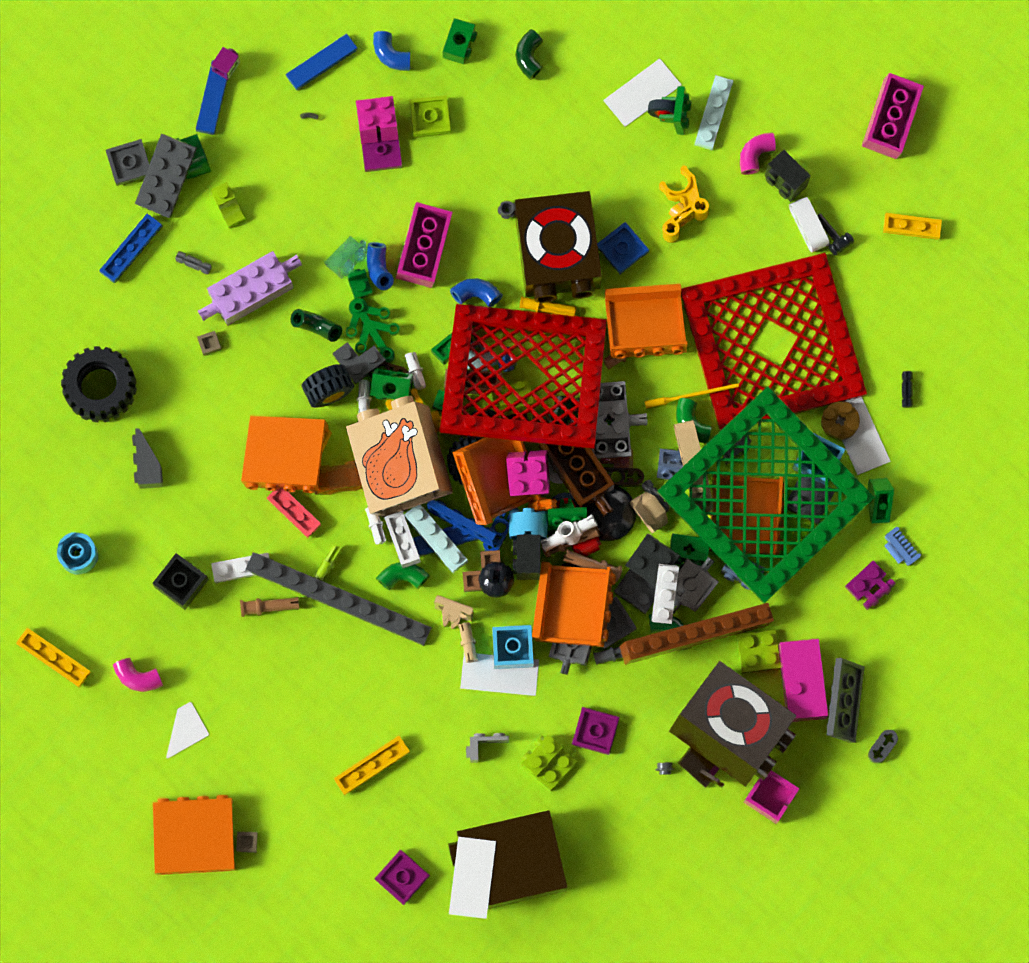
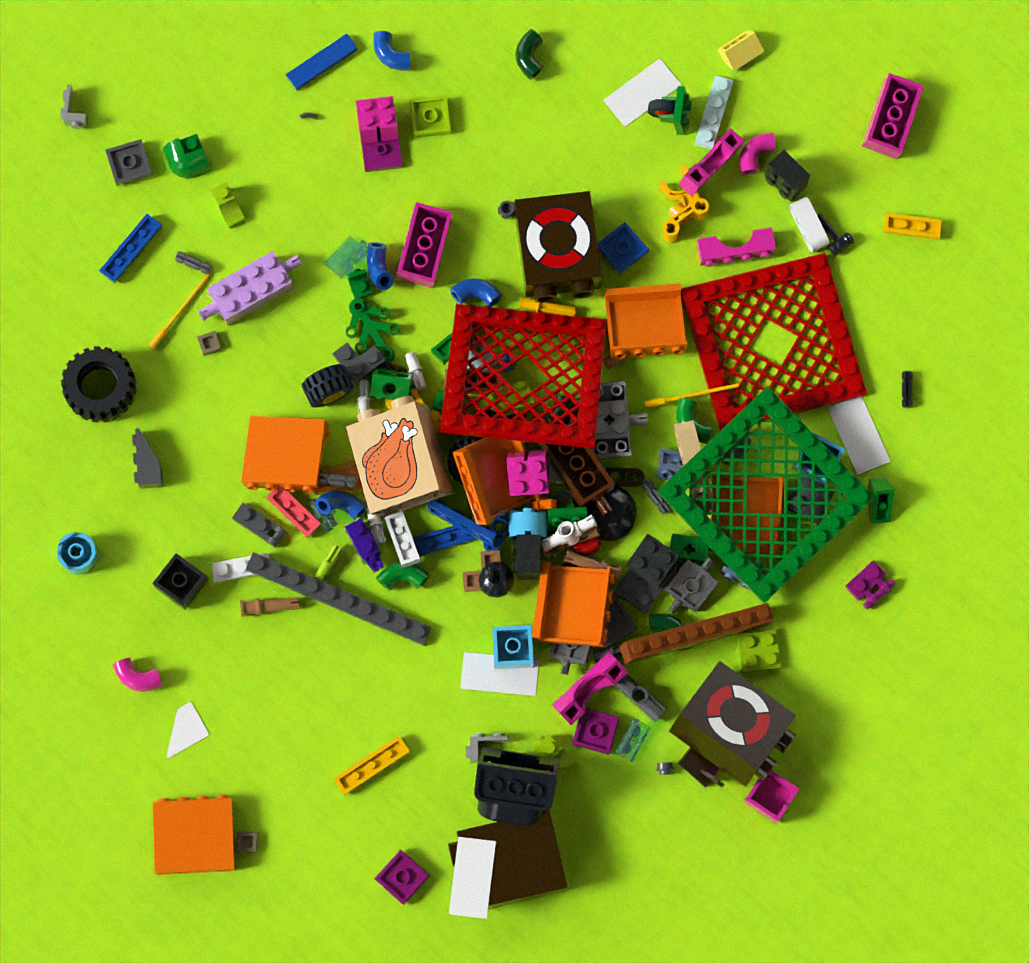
(53, 657): yellow plate -> none
(74, 120): none -> light grey bracket
(162, 333): none -> yellow piece
(166, 175): dark grey plate -> none
(211, 103): blue tile -> none
(225, 62): magenta brick -> none
(258, 524): none -> dark grey plate
(316, 324): dark green cylinder -> none
(328, 520): none -> clear light blue plate
(337, 480): none -> dark grey axle
(340, 500): none -> blue cylinder
(364, 544): none -> dark purple hinge
(436, 538): light aqua plate -> none
(453, 611): tan piece -> none
(459, 30): green brick -> none
(468, 642): tan pin -> none
(515, 785): none -> black brick
(602, 674): none -> dark pink arch
(619, 462): plate -> none
(632, 740): none -> clear light blue plate
(648, 705): none -> dark grey piece
(650, 511): tan slope -> none
(665, 593): white plate -> none
(711, 163): none -> dark pink arch
(713, 251): none -> dark pink arch
(741, 50): none -> light yellow brick
(803, 679): dark pink brick -> none
(843, 410): pearl gold plate -> none
(845, 700): dark grey plate -> none
(886, 749): dark grey beam -> none
(897, 551): medium blue piece -> none

